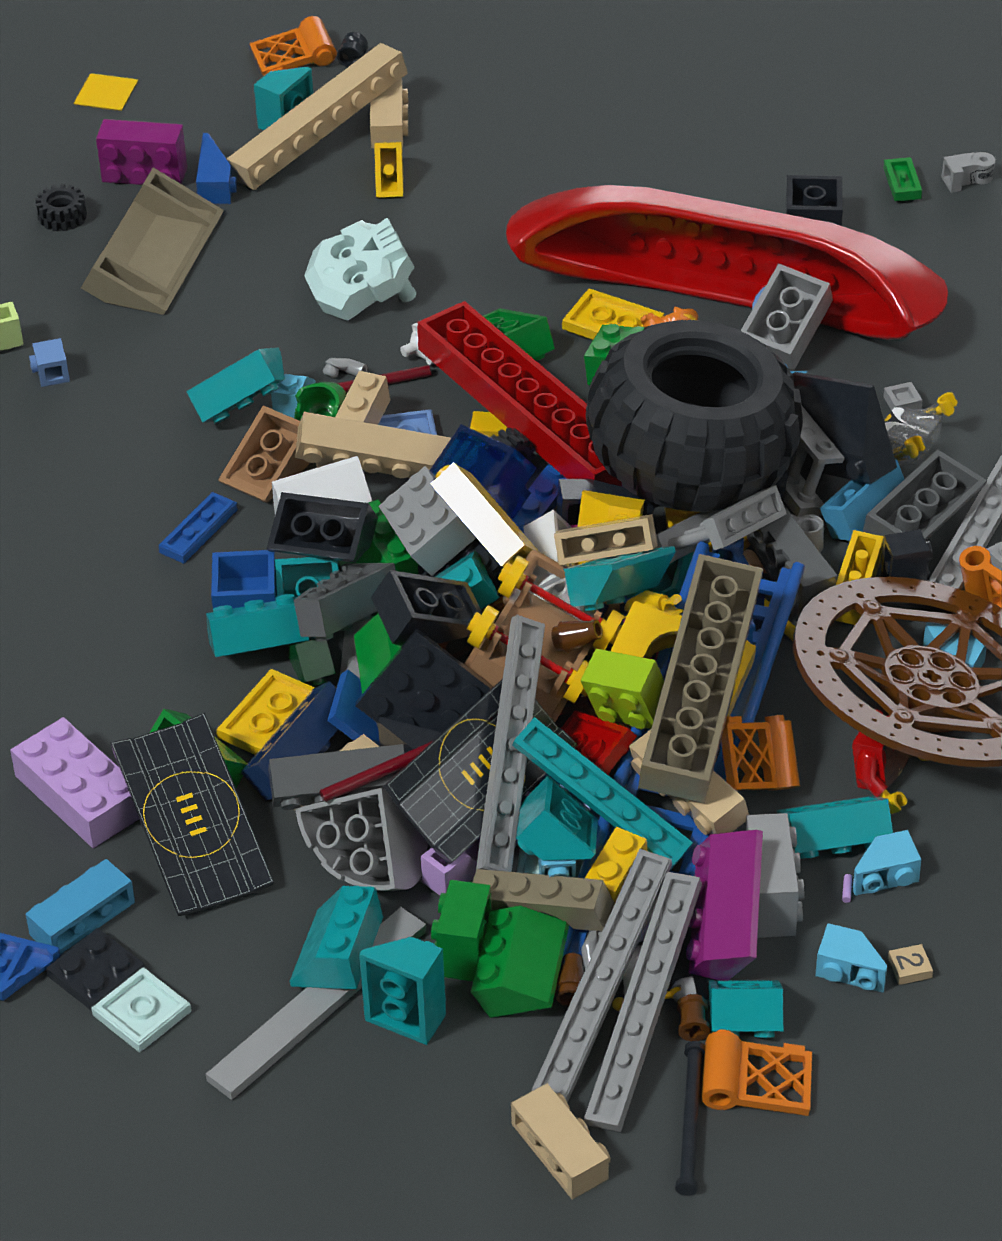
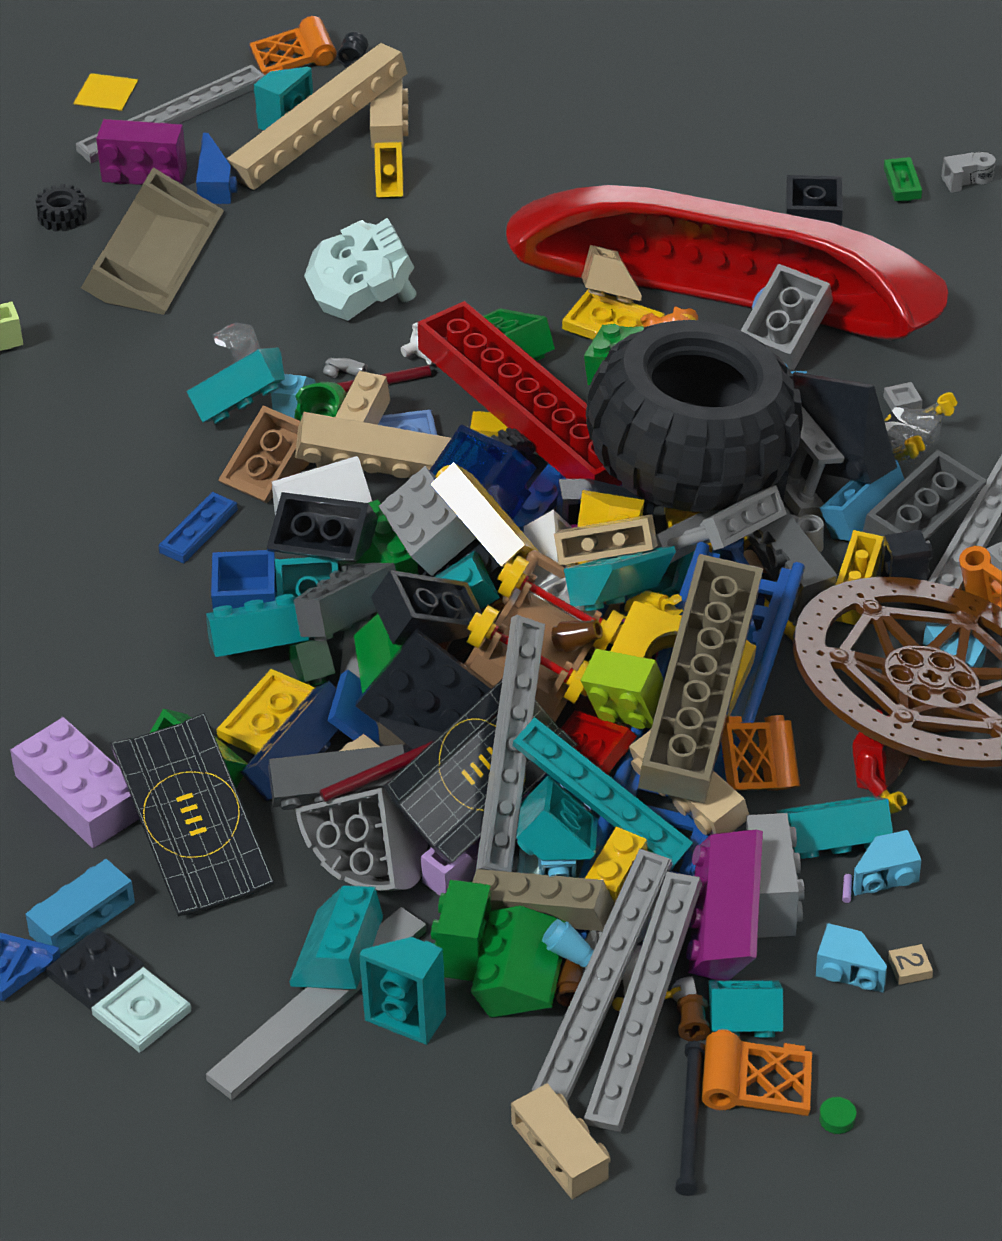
(49, 362): medium blue brick -> none
(188, 105): none -> light grey tile
(239, 339): none -> clear bracket
(567, 943): none -> medium azure cone
(607, 273): none -> tan slope
(837, 1115): none -> green tile

